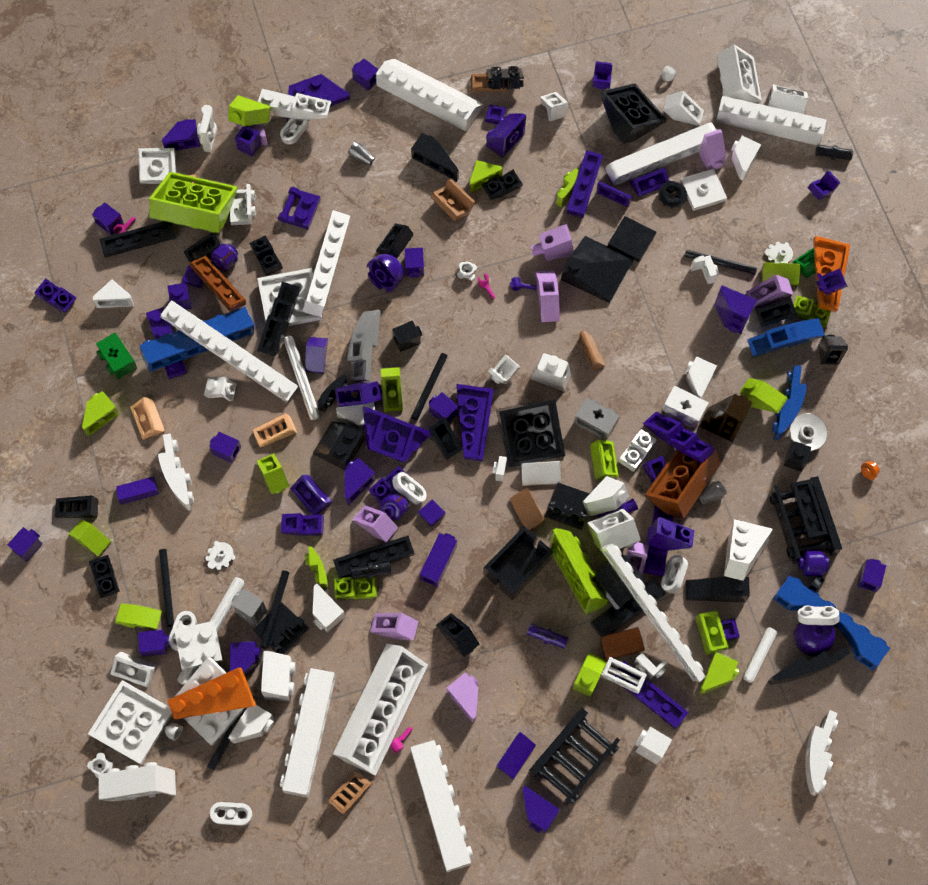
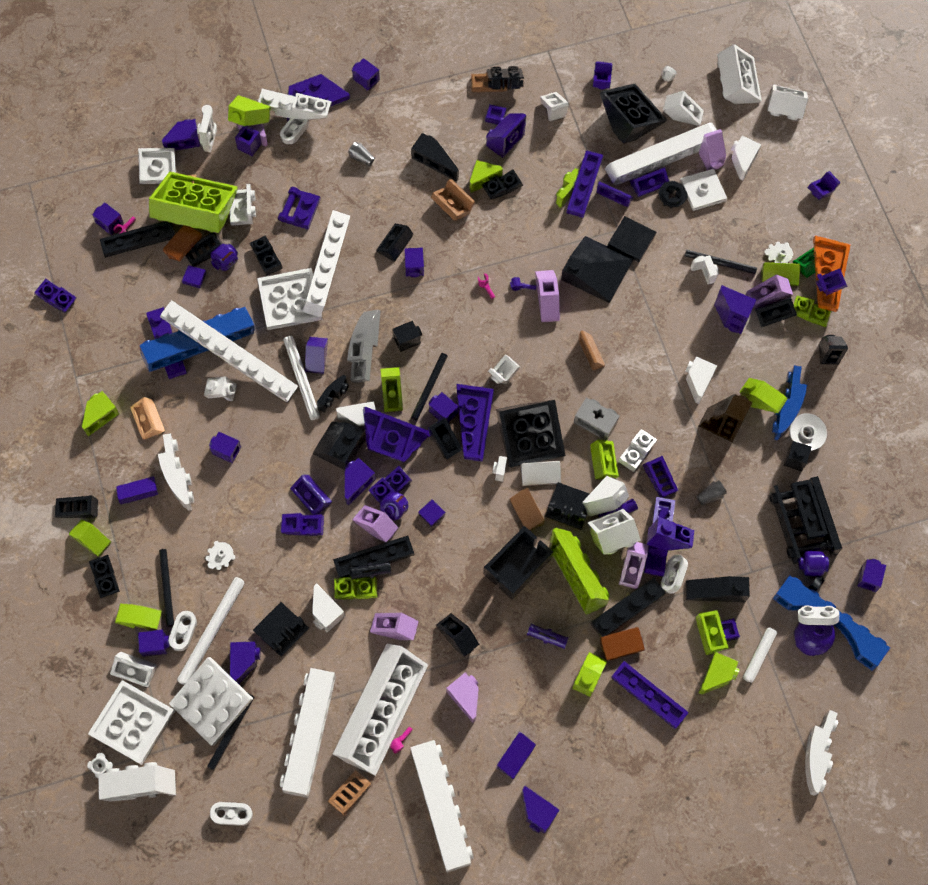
(25, 543): dark purple brick -> none
(111, 347): green brick -> none
(112, 296): white slope -> none
(173, 731): white hinge -> none
(180, 295): dark purple brick -> none
(181, 243): none -> dark orange slope
(197, 644): white plate -> none
(217, 283): dark orange tile -> none
(217, 695): orange wing -> none
(249, 607): light grey brick -> none
(252, 724): white slope -> none
(273, 474): lime slope -> none
(274, 609): black bar -> none
(277, 676): white slope -> none
(279, 319): black slope -> none
(285, 418): light nougat slope -> none
(316, 564): lime slope -> none
(367, 393): dark purple torso -> none
(385, 272): dark purple cylinder -> none
(409, 488): white plate -> none
(428, 94): white slope -> none
(438, 559): dark purple brick -> none
(467, 266): white plate -> none
(552, 372): white torso -> none
(552, 752): black fence -> none
(554, 244): lavender torso -> none
(612, 585): black slope -> none
(620, 682): white tile -> none
(644, 665): white bracket -> none
(649, 607): white plate -> none
(652, 745): white brick -> none
(679, 438): dark purple slope -> none
(681, 483): dark orange slope -> none
(694, 407): white brick -> none
(744, 548): white wedge -> none
(771, 120): white brick -> none
(785, 336): blue slope -> none
(802, 668): black slope -> none
(834, 152): black pin -> none
(870, 470): orange plate -> none

